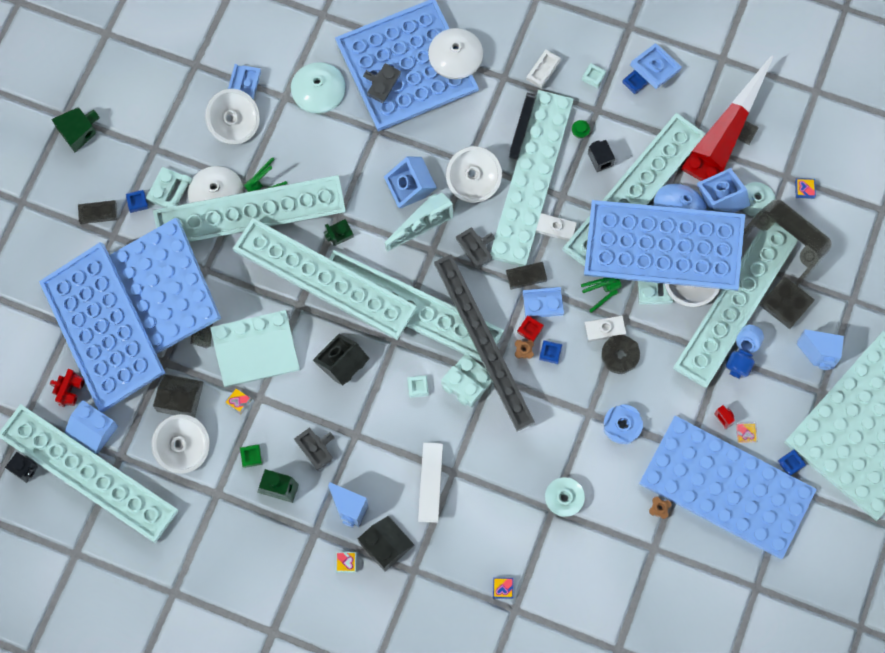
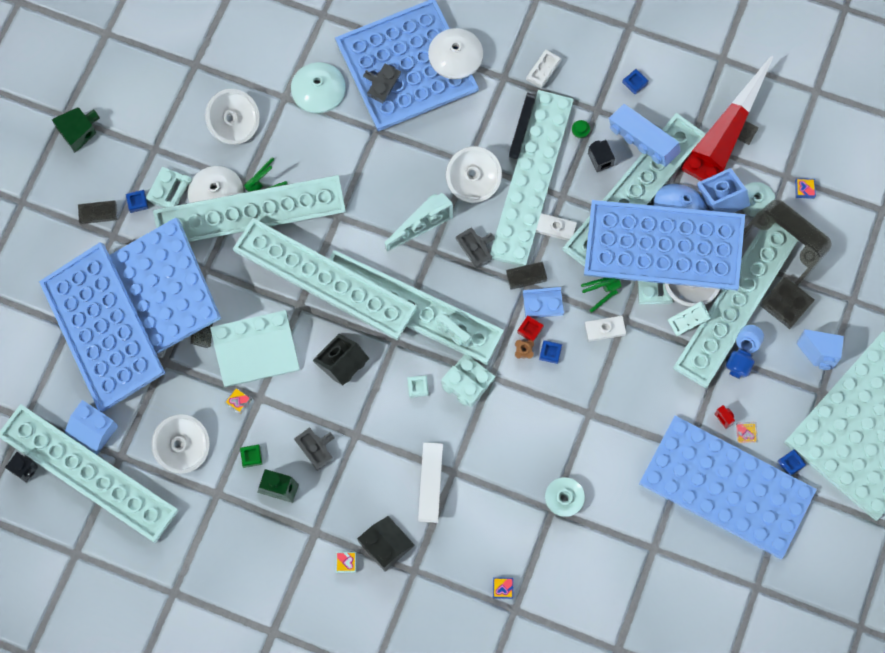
(63, 388): red hips -> none
(178, 396): clear smoke slope -> none
(245, 79): light blue plate -> none
(338, 232): dark green bracket -> none
(349, 505): light blue slope -> none
(410, 181): light blue slope -> none
(458, 335): none -> light aqua plate
(484, 343): dark grey plate -> none
(594, 75): light aqua tile -> none
(618, 343): clear smoke plate -> none
(620, 413): light blue plate -> none
(644, 135): none -> light blue brick
(655, 66): light blue plate -> none
(656, 511): medium nougat plate -> none
(689, 318): none -> light aqua plate

